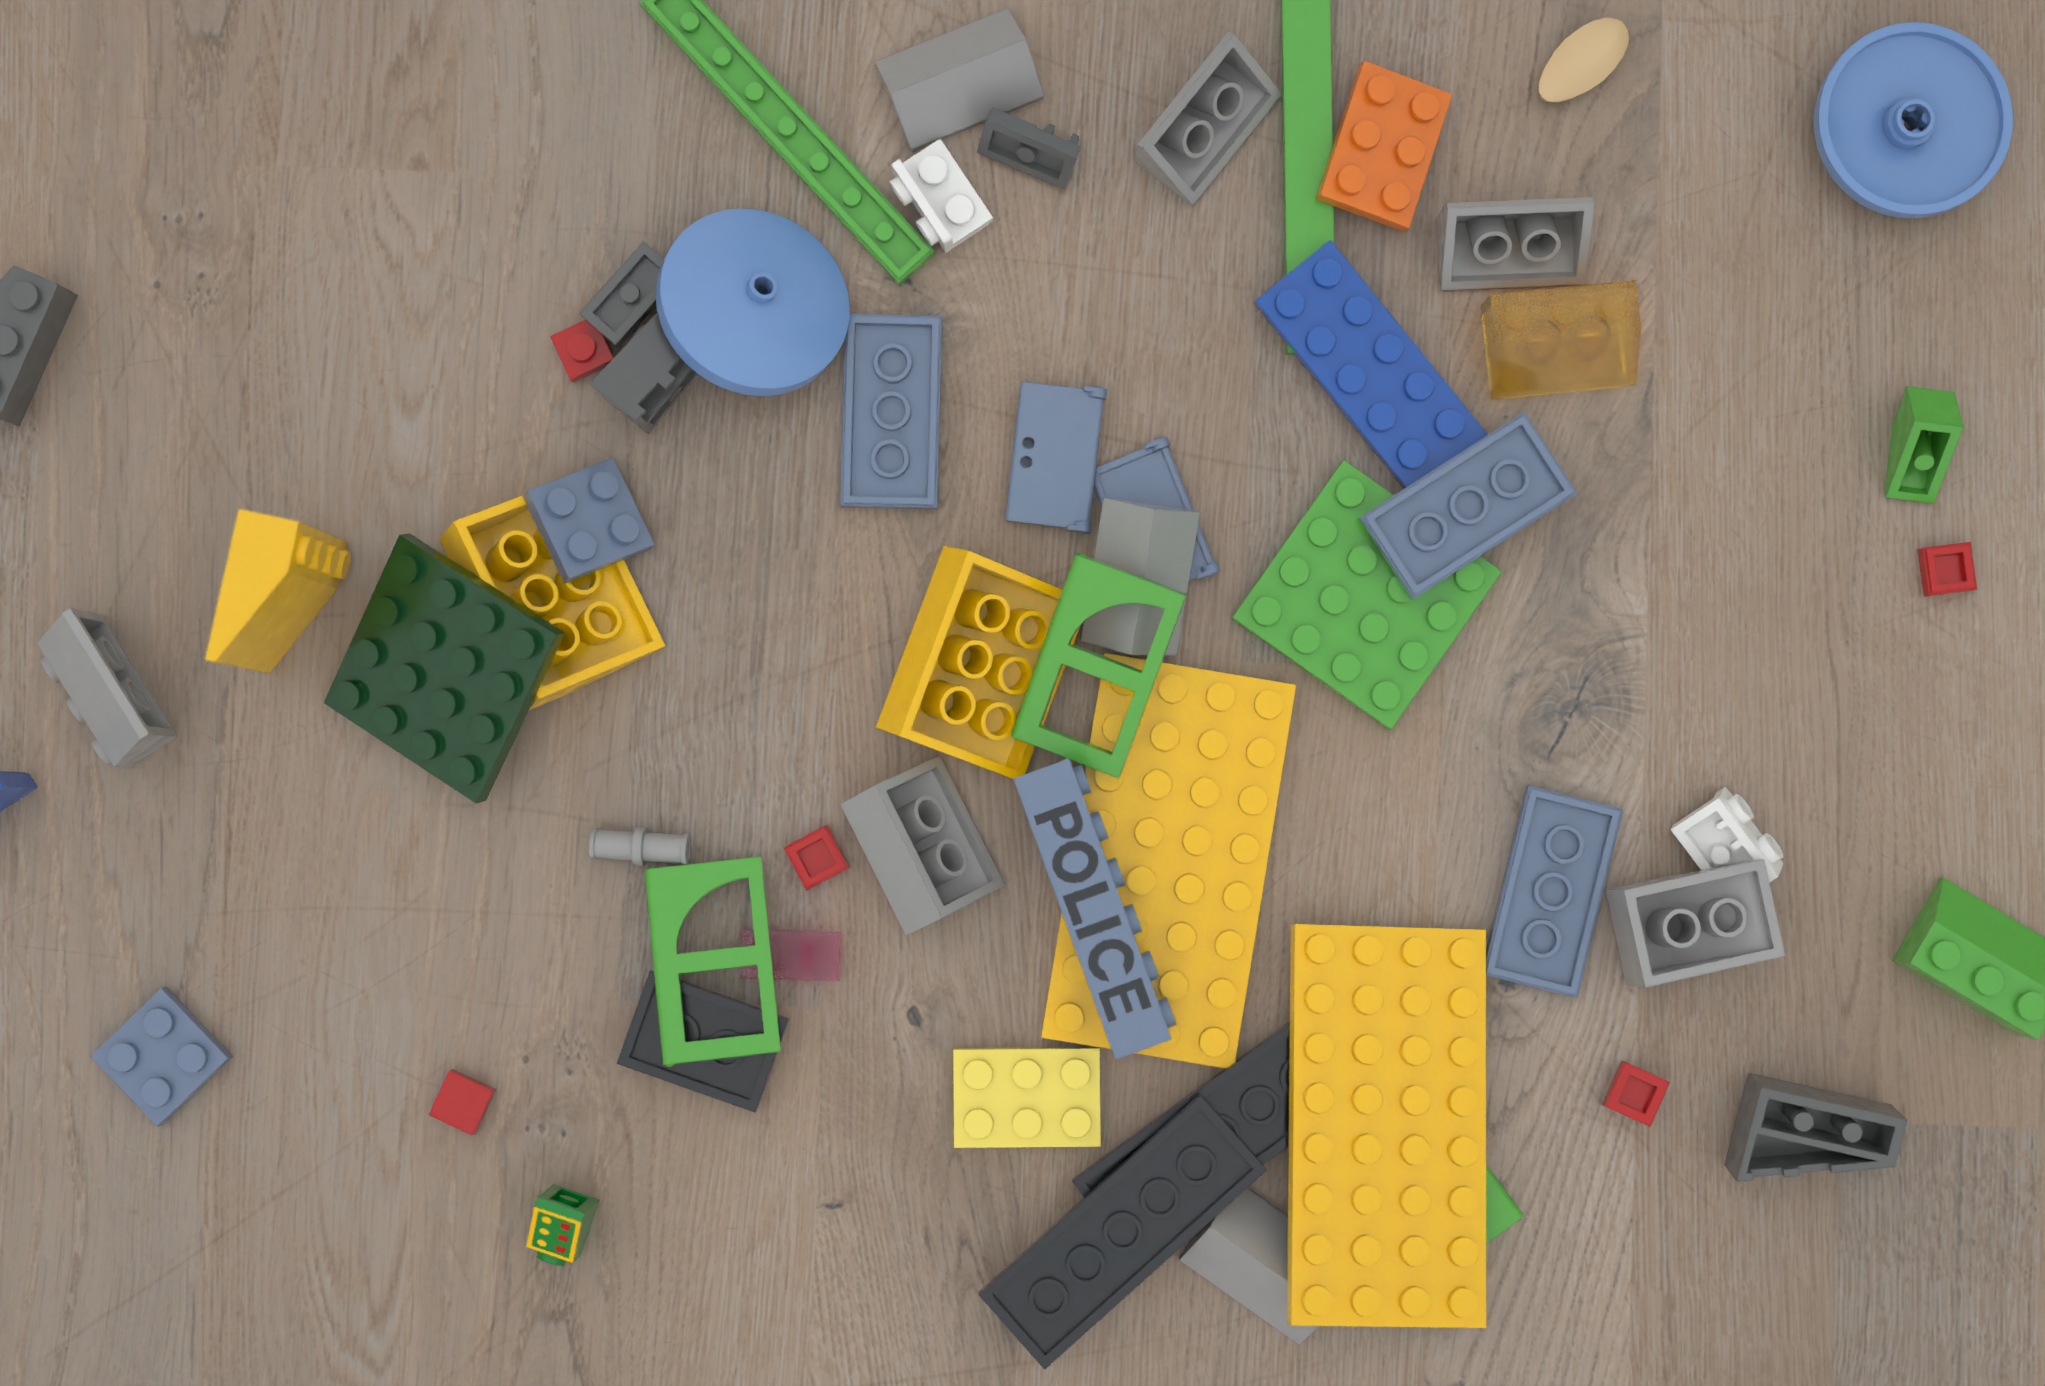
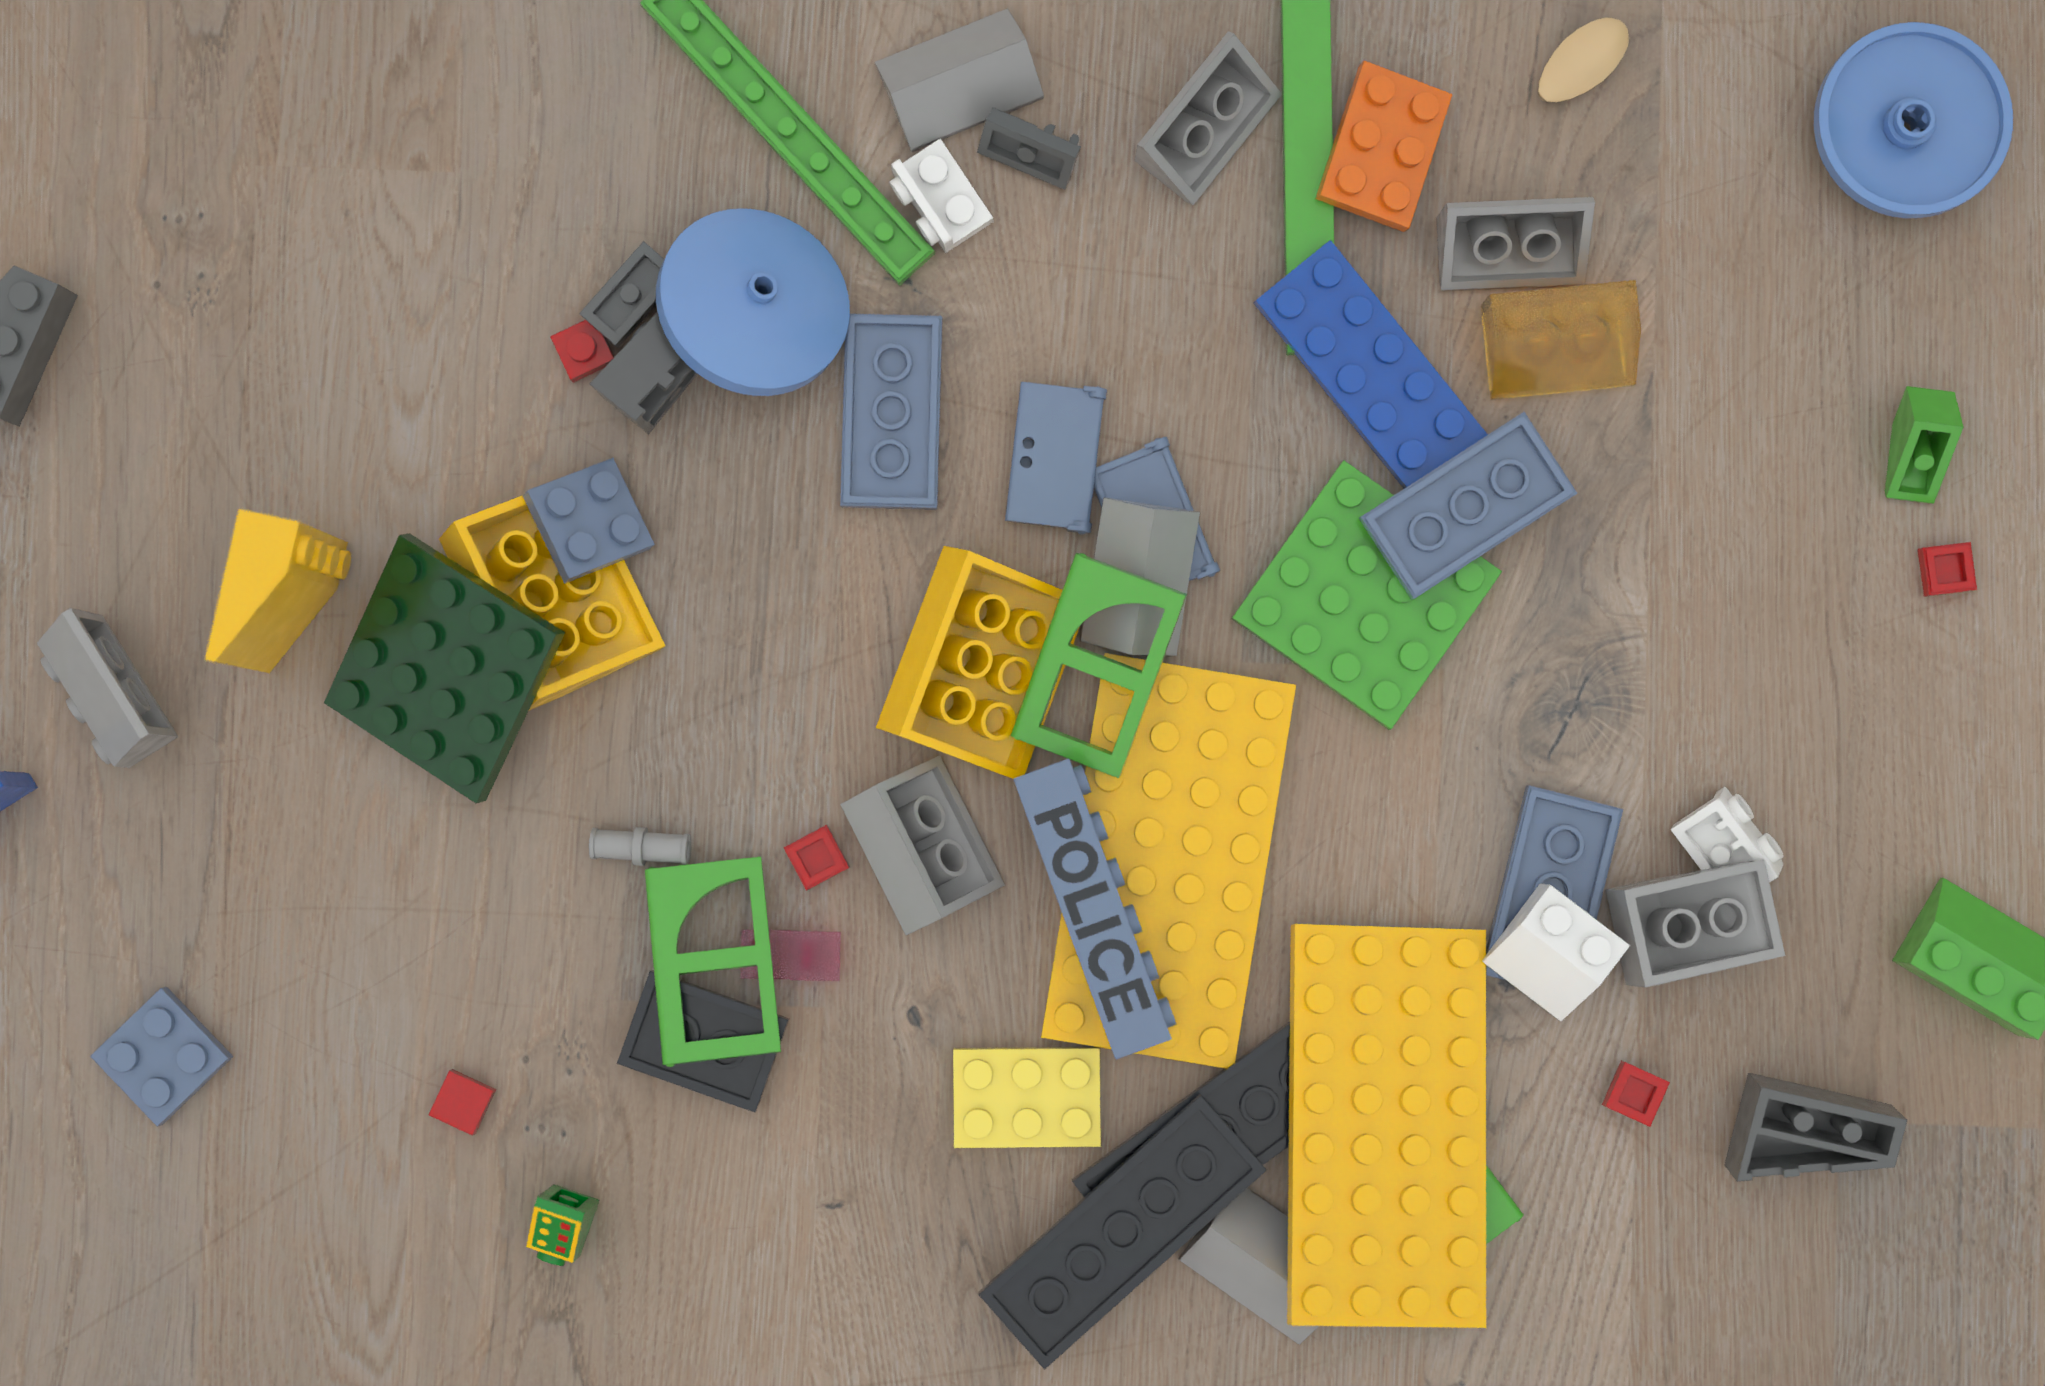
(1555, 952): none -> white slope

